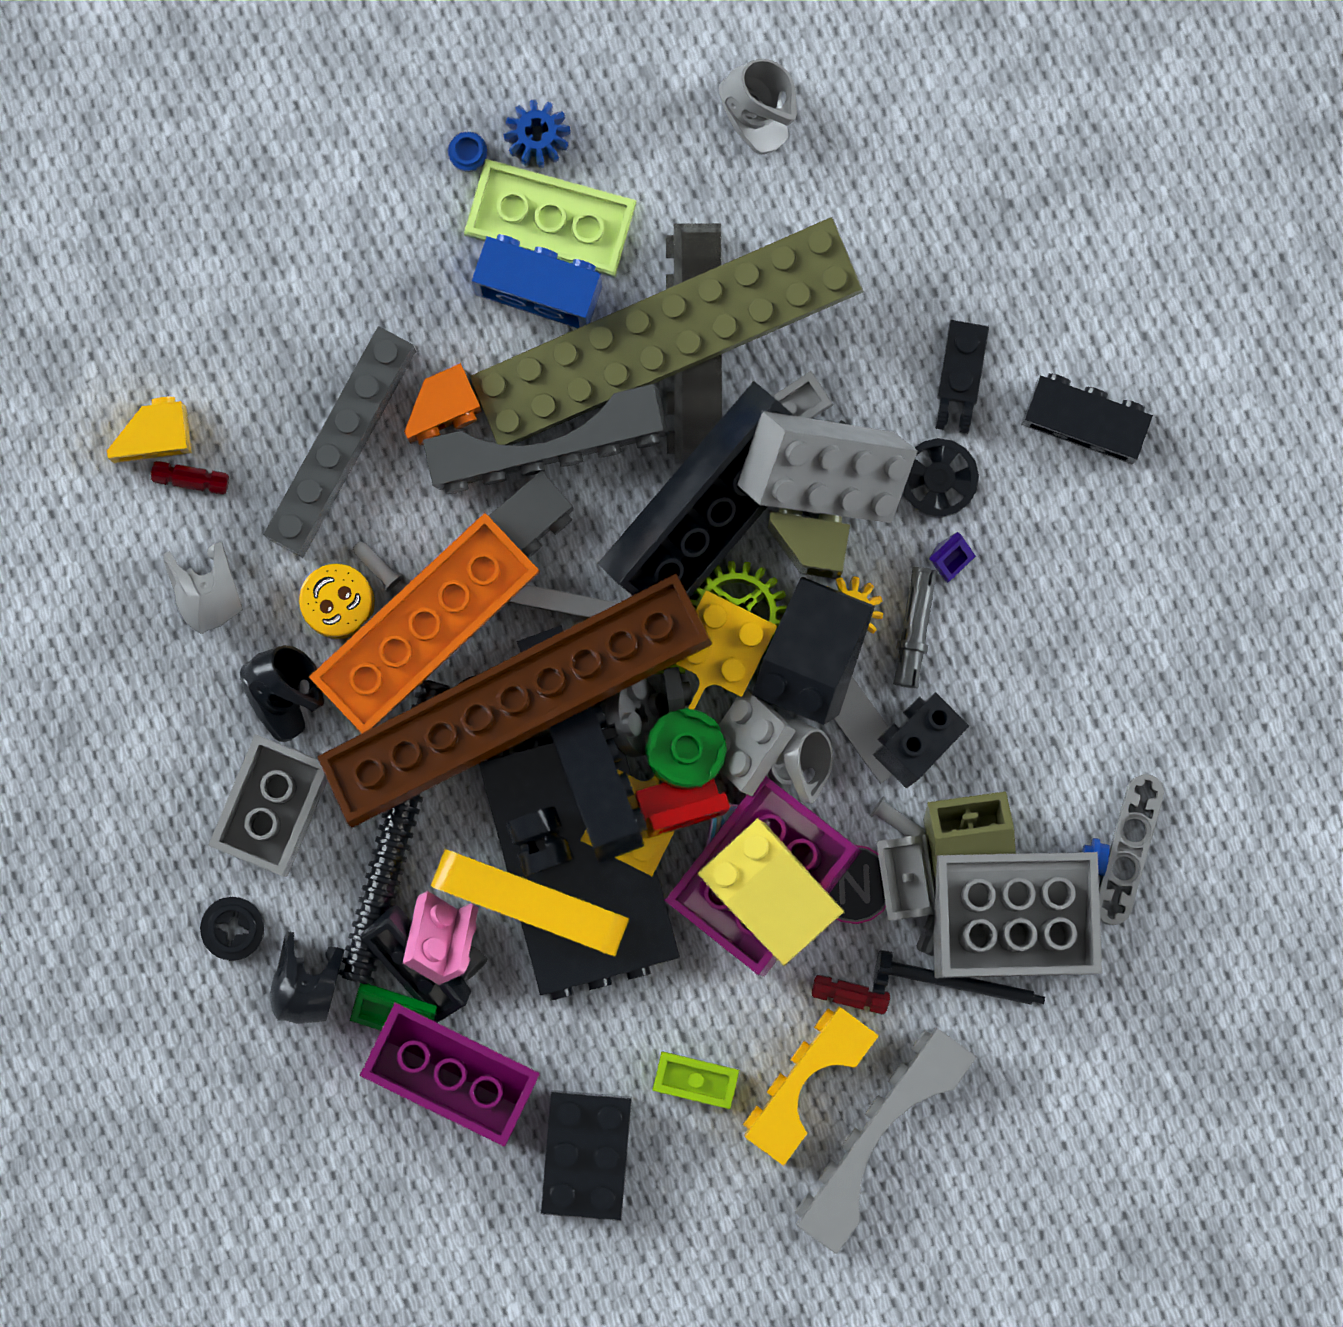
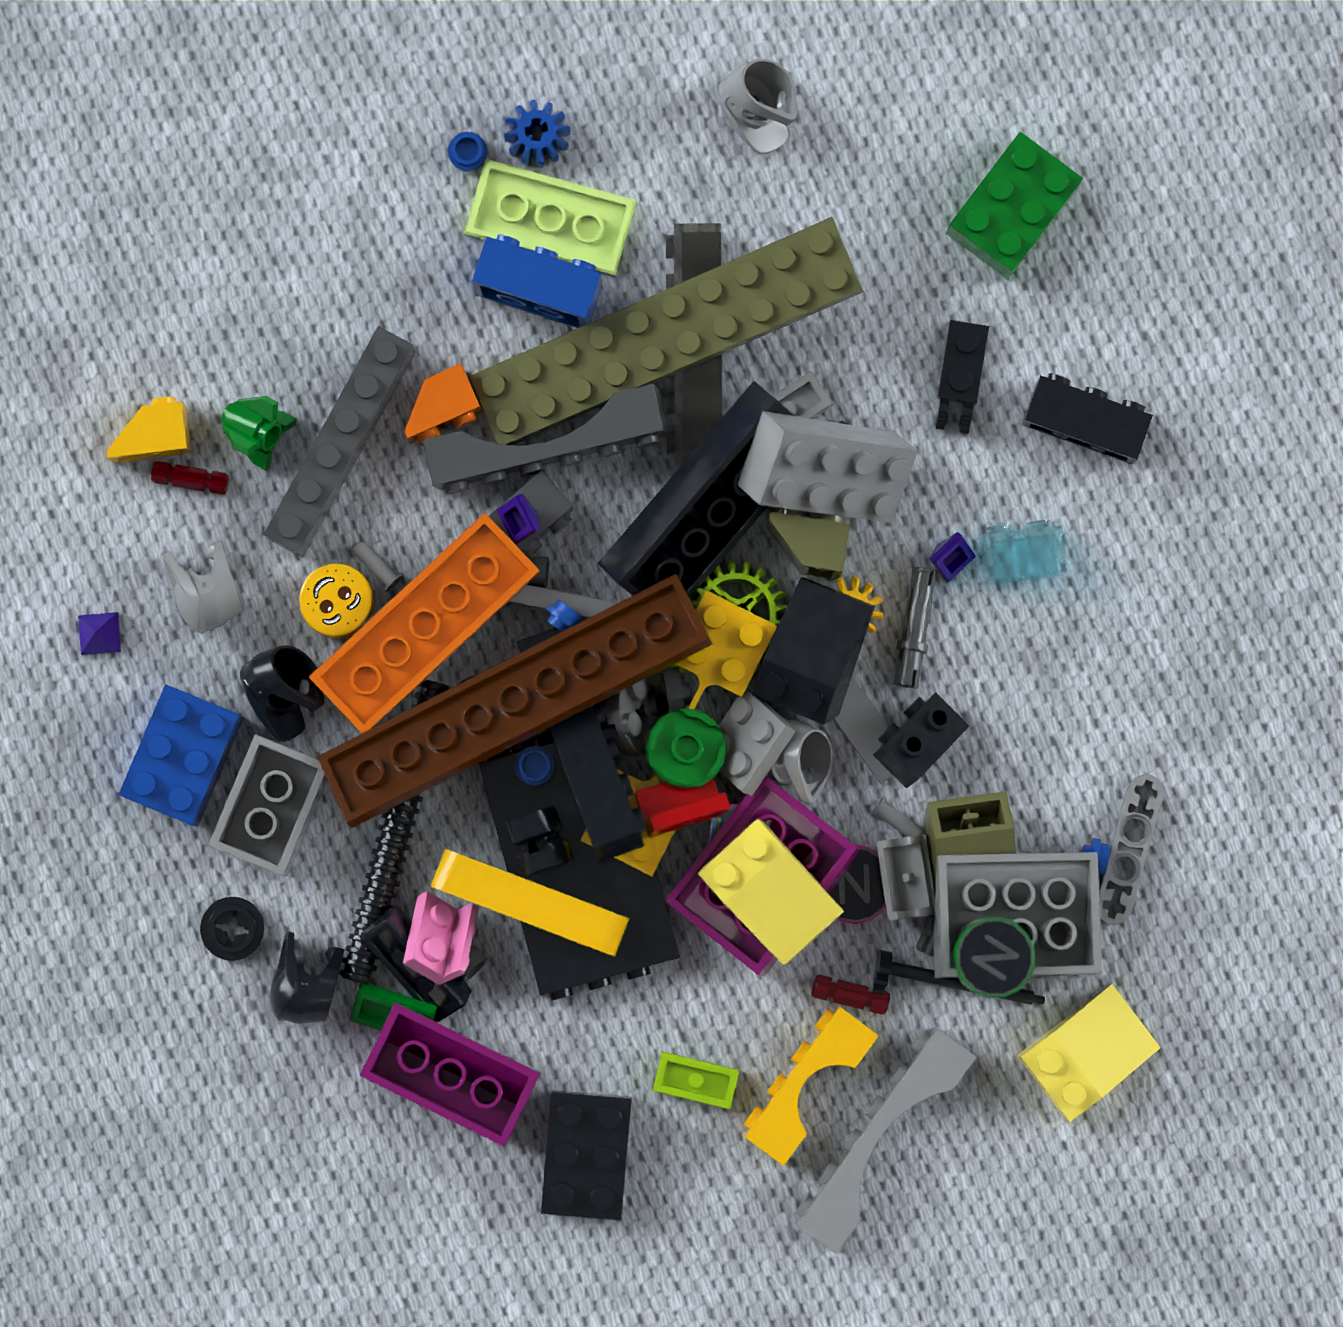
(99, 633): none -> dark purple slope
(181, 755): none -> blue brick
(256, 427): none -> green brick
(519, 518): none -> dark purple slope
(534, 765): none -> blue plate
(542, 564): none -> dark grey hinge
(562, 616): none -> blue plate
(941, 477): black piece -> none
(994, 957): none -> black tile
(1014, 205): none -> green brick
(1022, 553): none -> clear light blue brick
(1089, 1053): none -> light yellow slope

